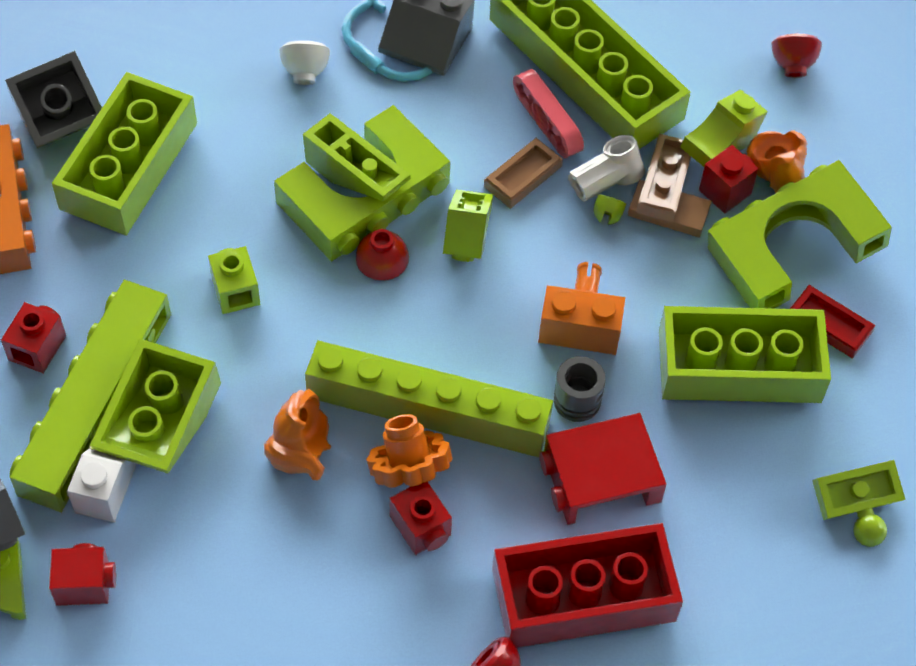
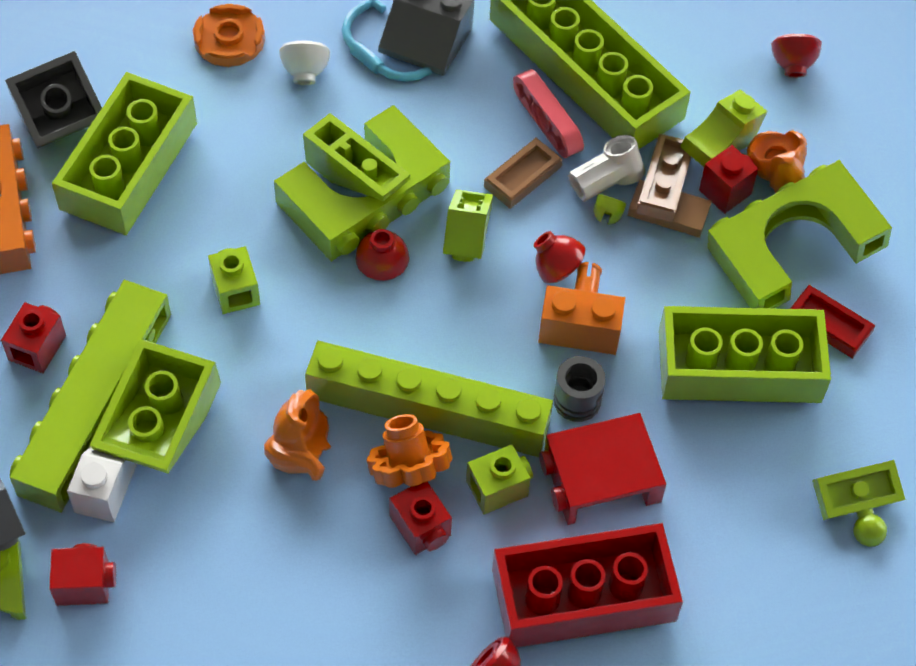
(229, 35): none -> orange tile
(499, 478): none -> lime brick
(557, 256): none -> red brick

